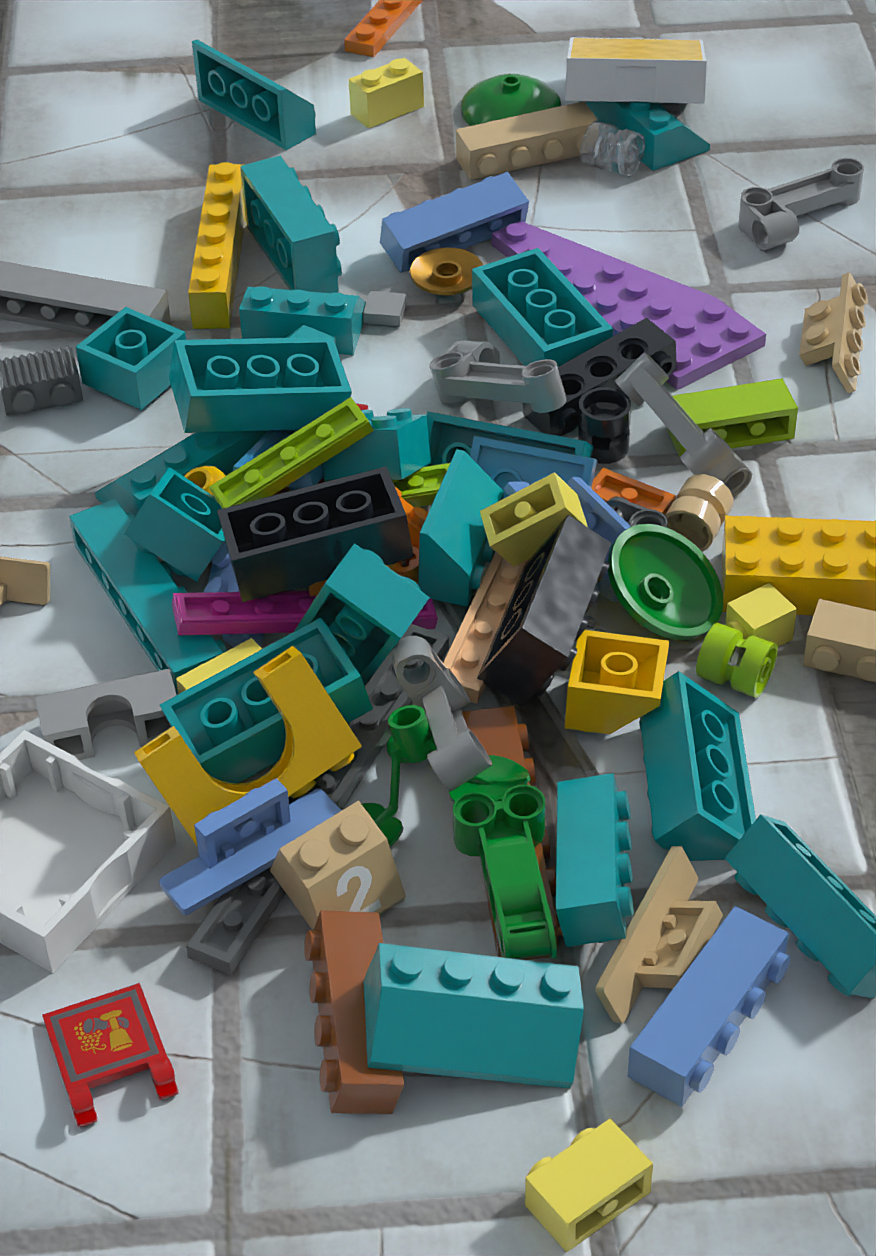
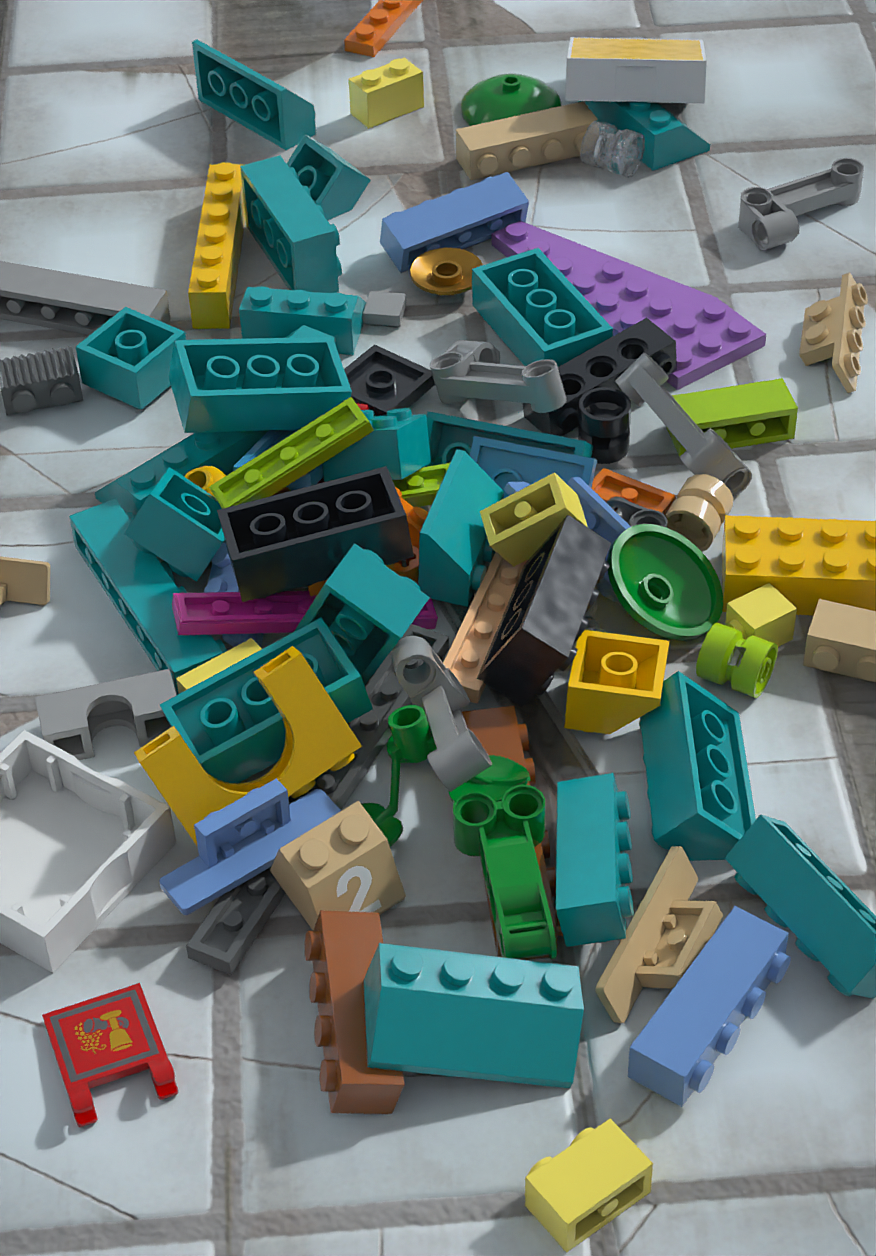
(328, 177): none -> teal slope
(387, 380): none -> black plate

